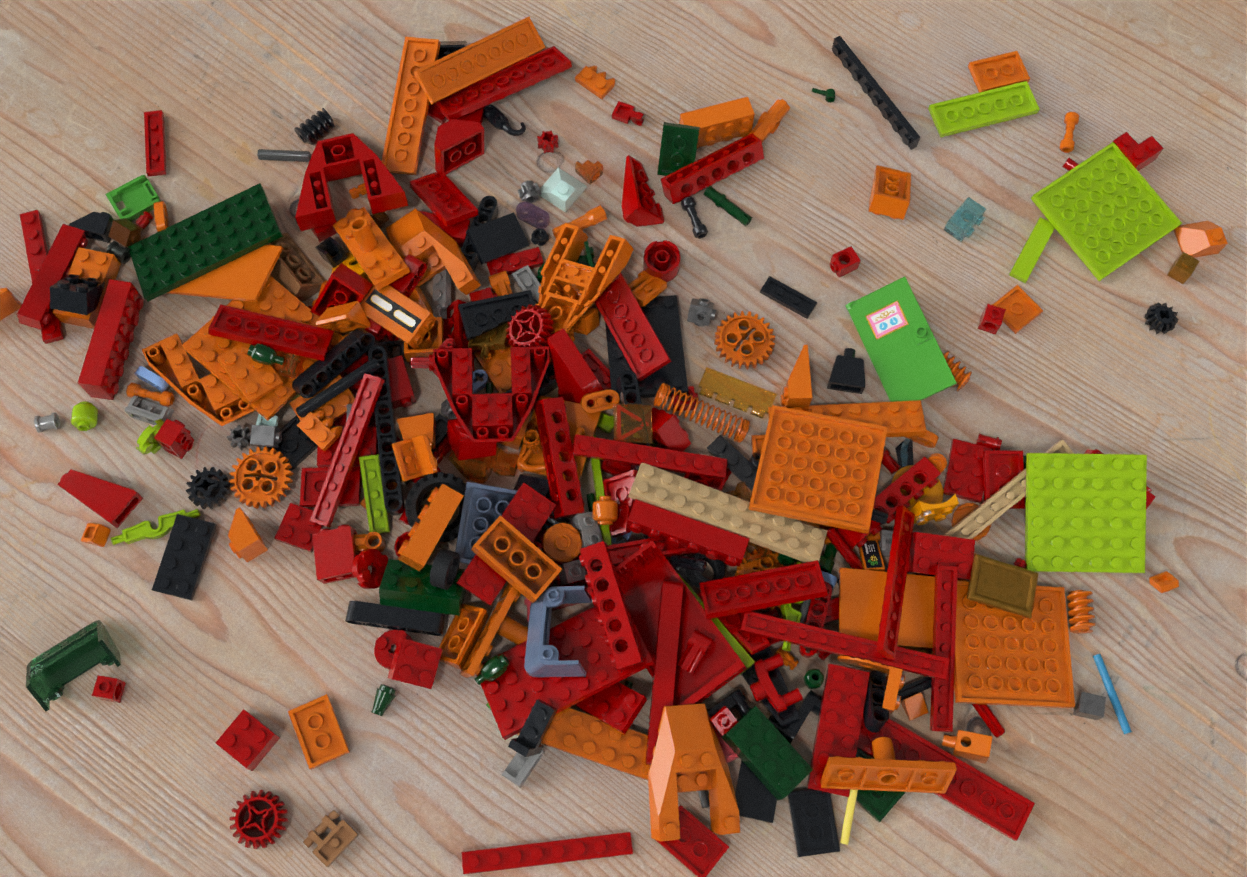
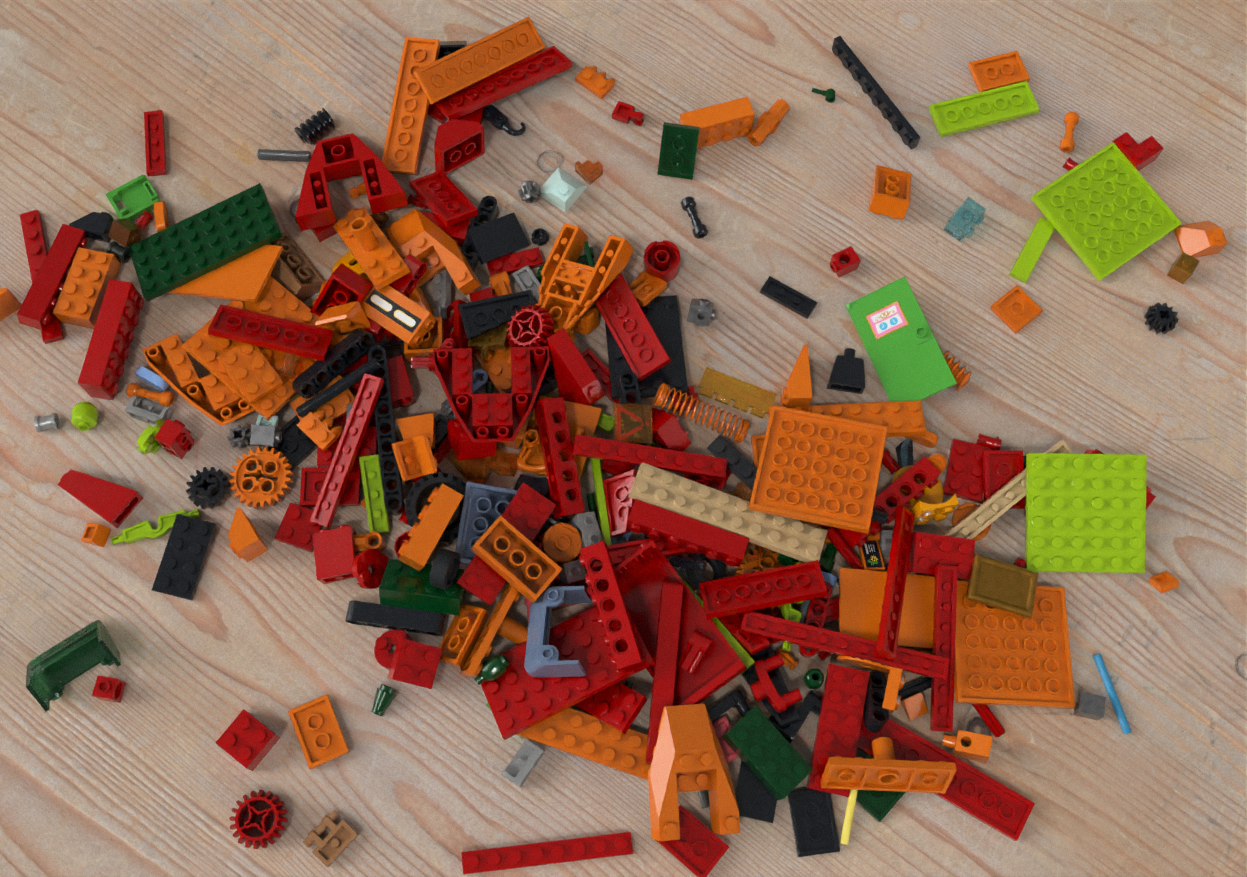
(76, 294): black slope -> none
(264, 355): dark green plant -> none
(329, 249): black window -> none
(416, 201): none -> red piece
(533, 216): clear purple plate -> none
(533, 730): black bracket -> none
(547, 141): red gear -> none
(591, 218): orange axle -> none
(599, 400): orange plate -> none
(605, 511): orange head -> none
(637, 198): red wedge -> none
(712, 168): red brick -> none
(721, 201): dark green pin -> none
(723, 720): red bracket -> none
(754, 461): black bush -> none
(758, 349): orange gear -> none
(991, 319): red brick -> none
(1080, 611): orange piece -> none

